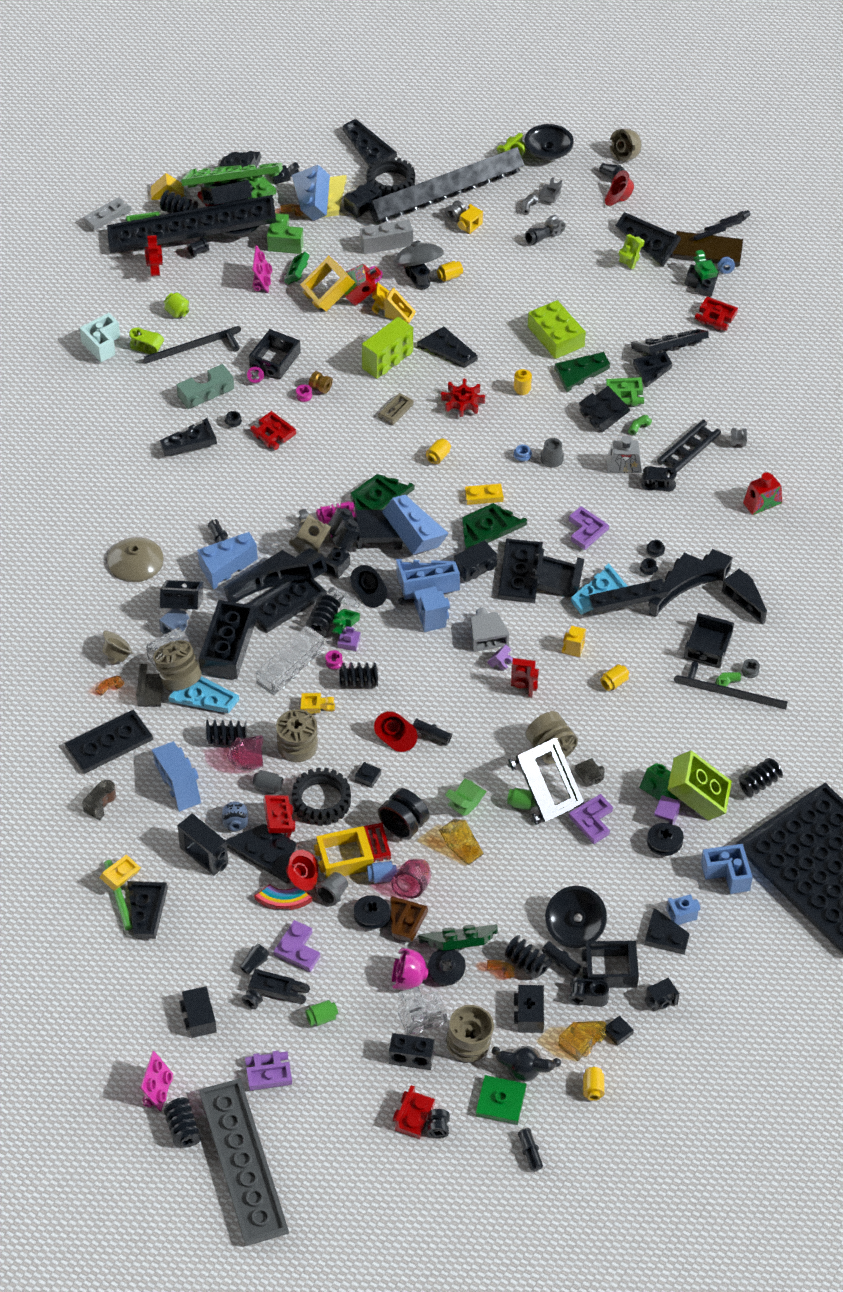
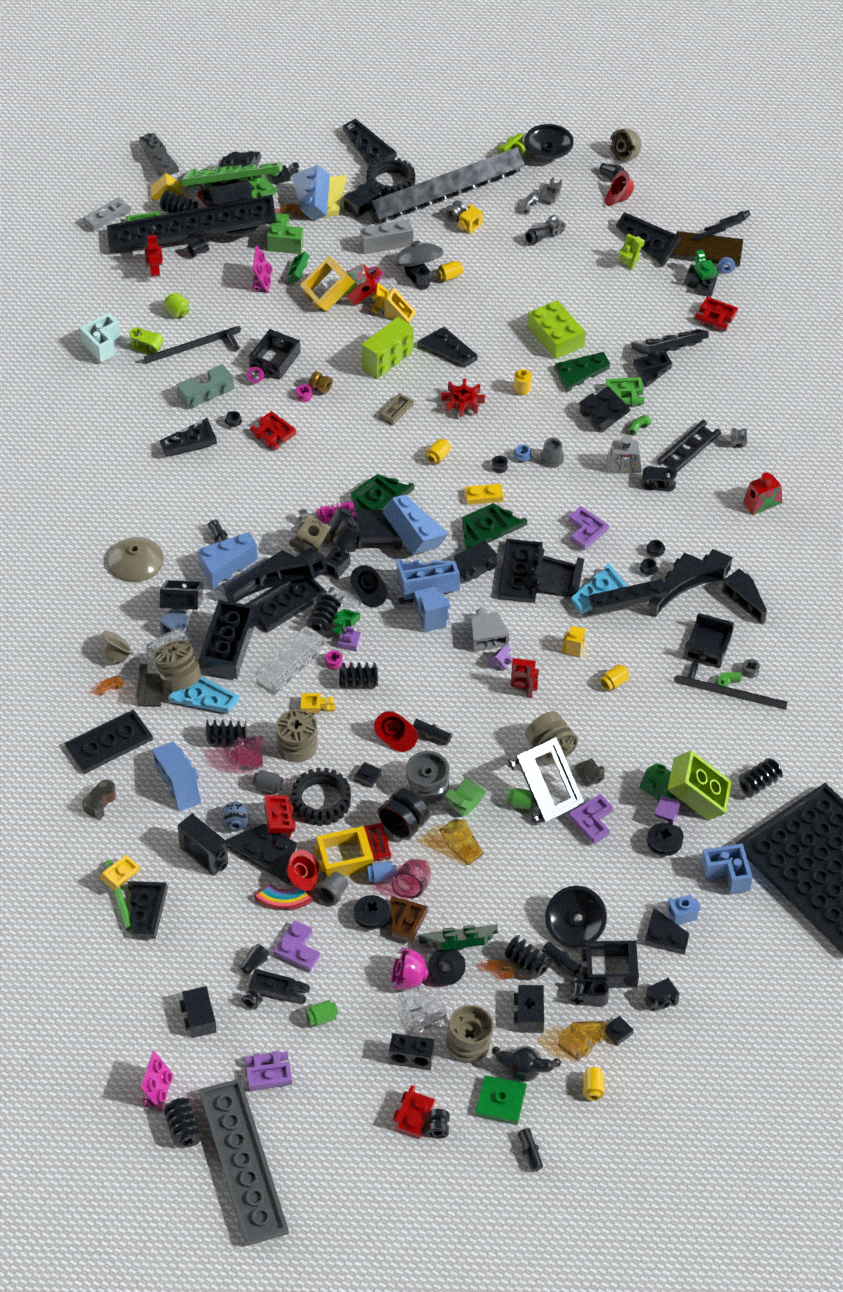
(157, 154): none -> dark grey slope
(427, 775): none -> dark grey wheel
(499, 468): none -> black bush

